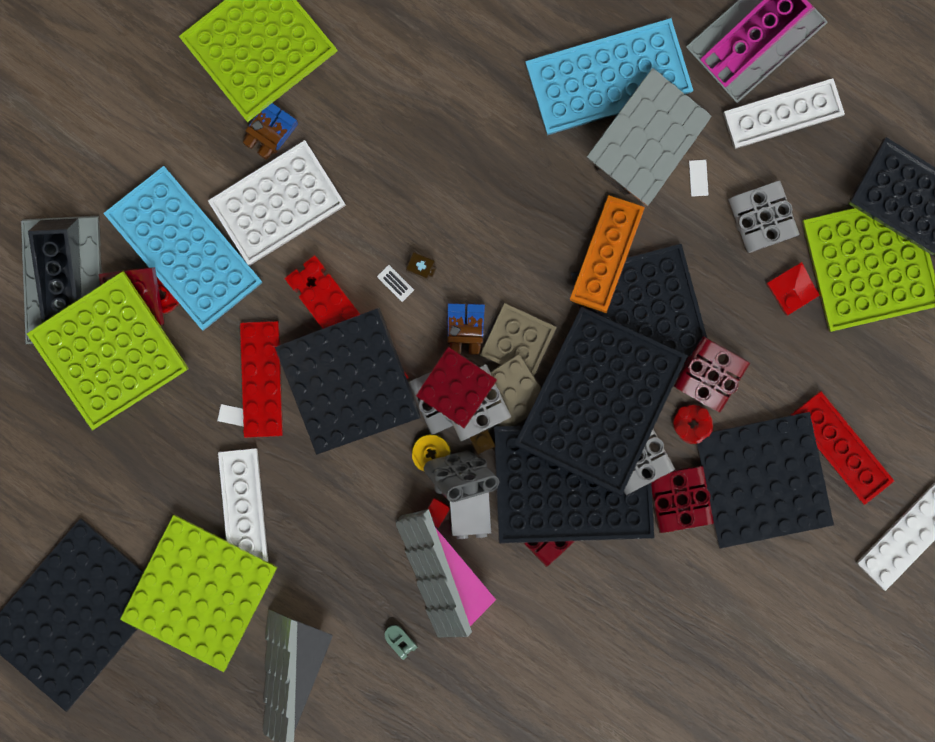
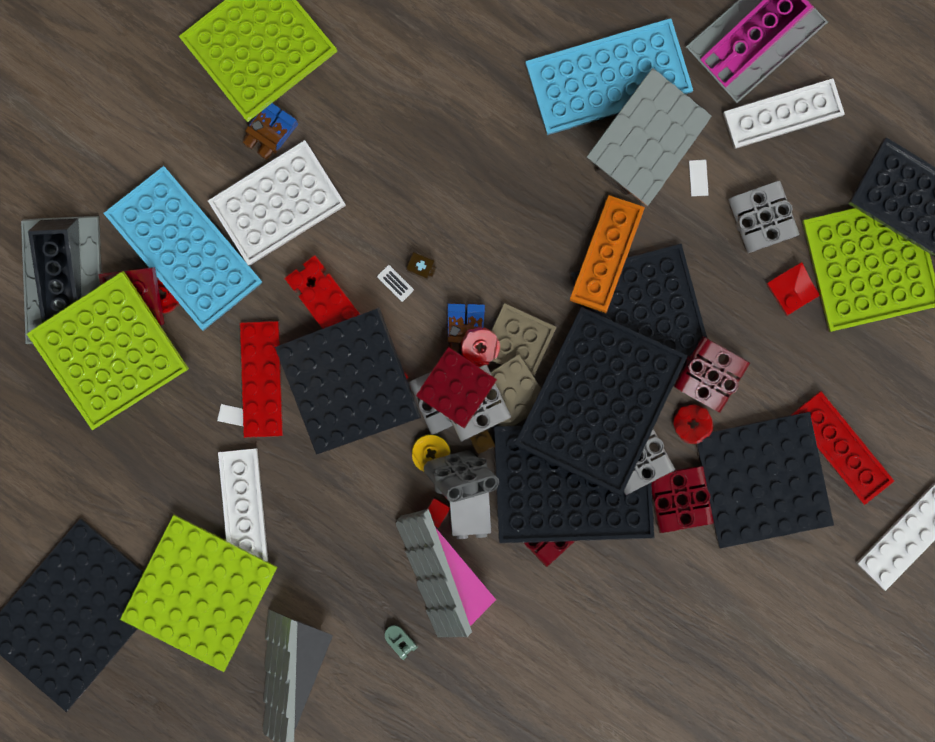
(473, 338): none -> plate

